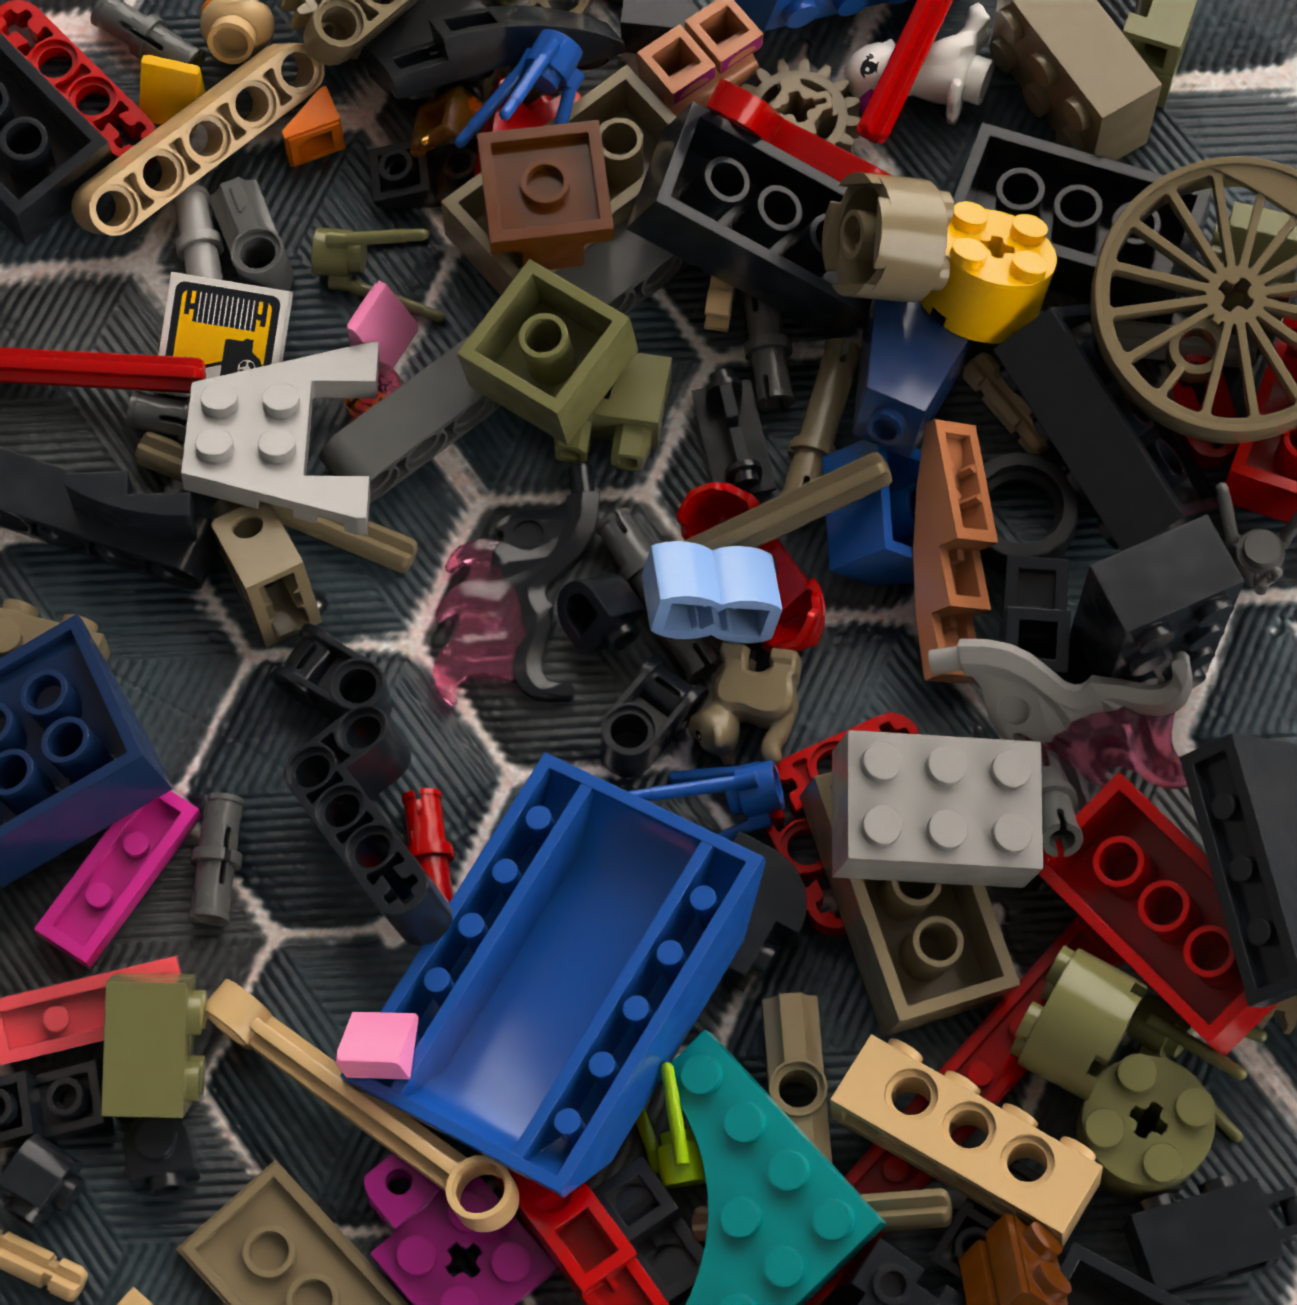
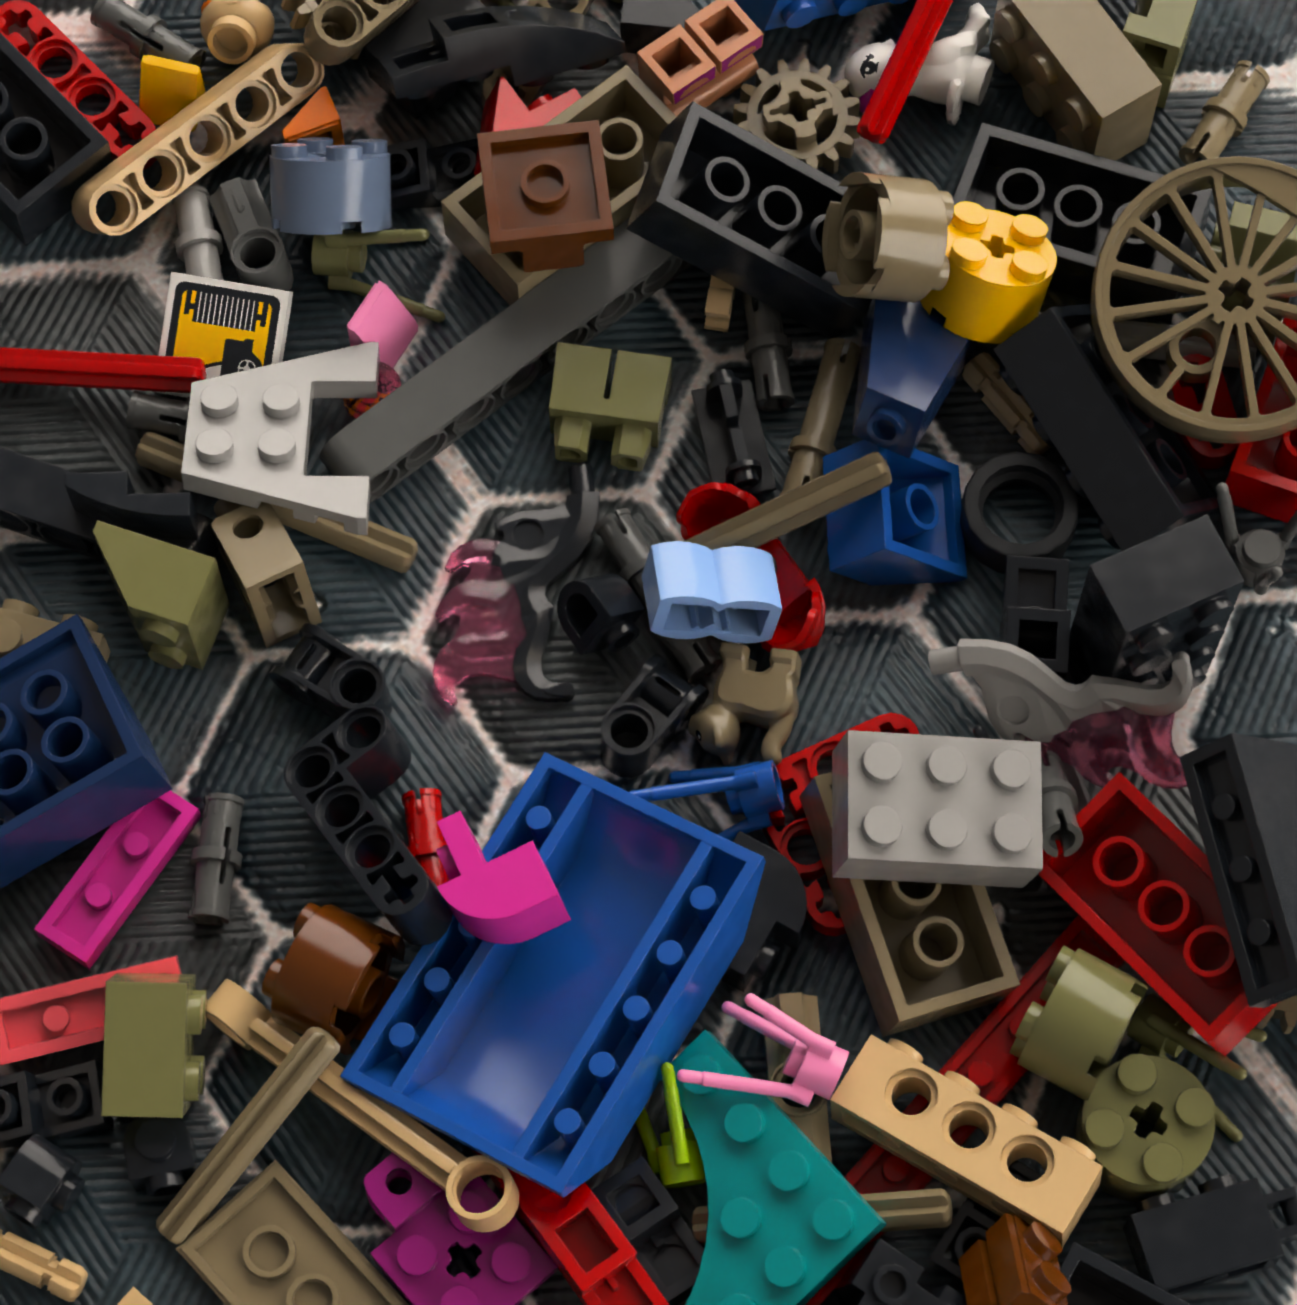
(168, 594): none -> olive slope
(248, 1135): none -> dark tan axle
(330, 186): none -> sand blue brick
(333, 974): none -> reddish brown brick
(378, 1045): bright pink slope -> none
(443, 119): clear orange slope -> none
(501, 898): none -> dark pink brick
(545, 67): blue plant -> none
(548, 351): olive brick -> none
(766, 123): red beam -> none
(811, 1063): none -> bright pink plant
(949, 531): nougat slope -> none
(1225, 114): none -> dark tan pin

